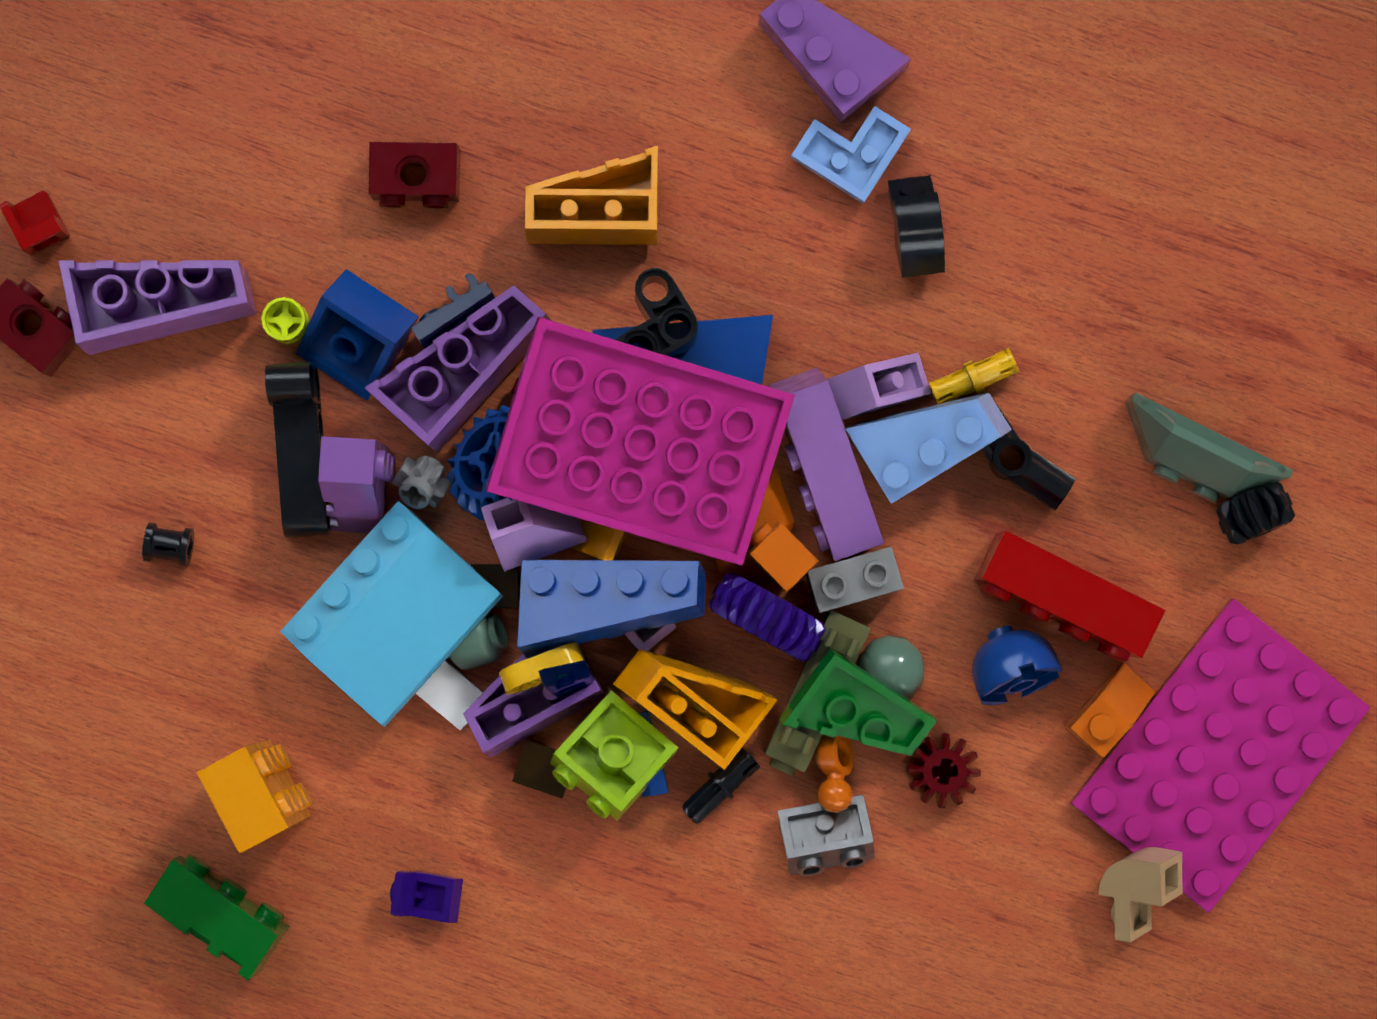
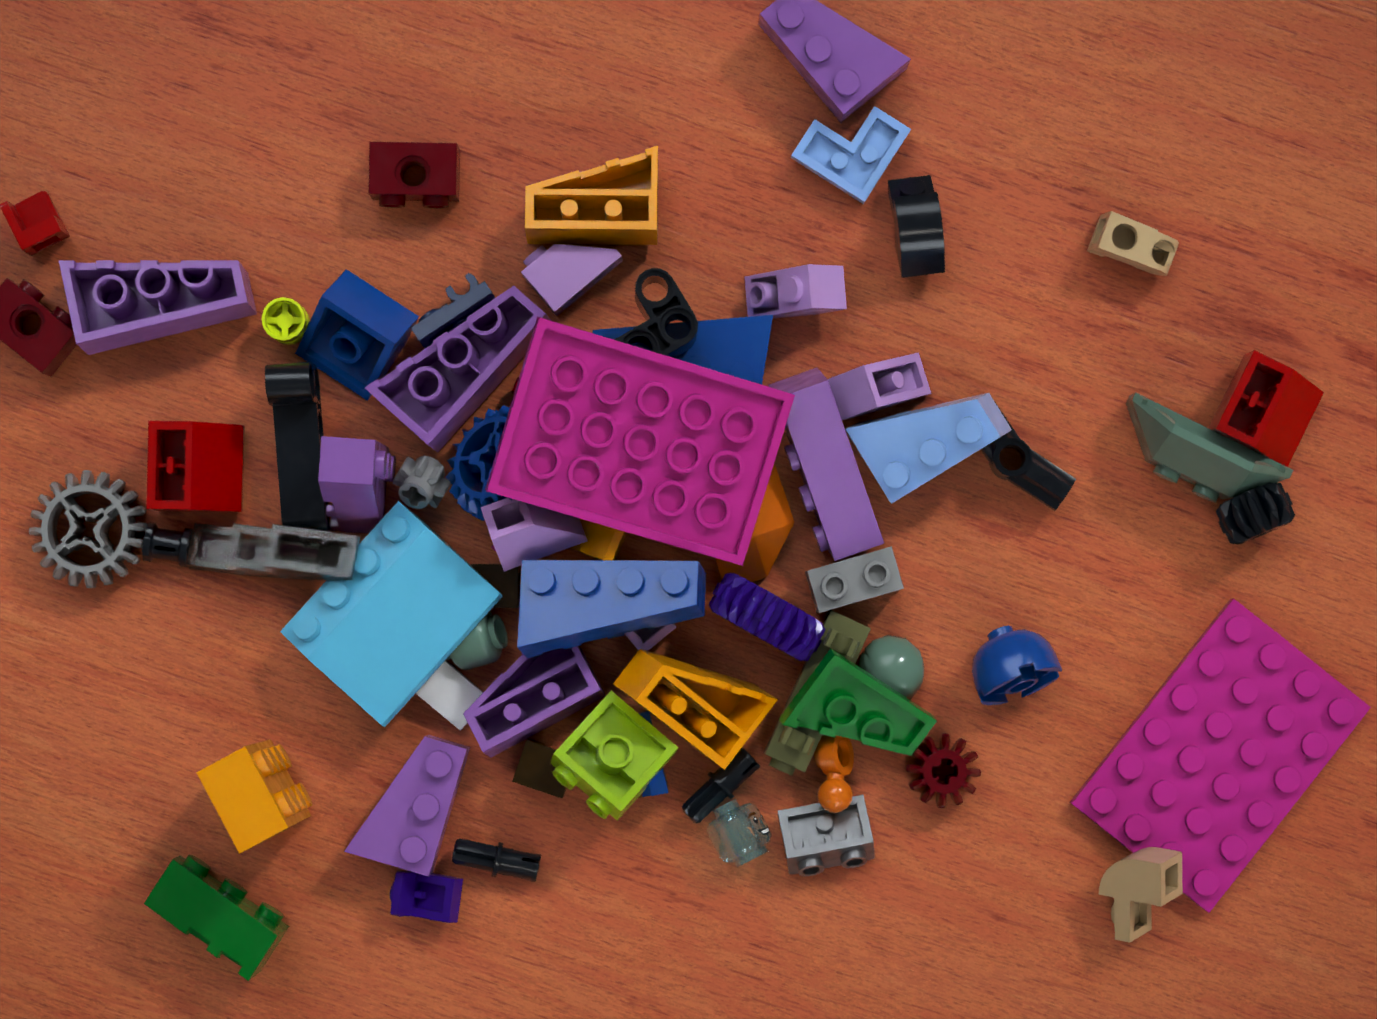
(107, 516): none -> light grey gear
(195, 466): none -> red slope
(273, 552): none -> clear smoke slope
(415, 809): none -> medium lavender wedge
(496, 859): none -> black axle
(525, 673): yellow beam -> none
(567, 272): none -> lavender slope
(567, 677): clear blue tile -> none
(738, 832): none -> clear light blue head
(780, 555): orange slope -> none
(796, 291): none -> lavender slope
(974, 377): yellow pin -> none
(1068, 595): red brick -> none
(1110, 711): orange slope -> none
(1133, 243): none -> tan leg
(1267, 407): none -> red slope

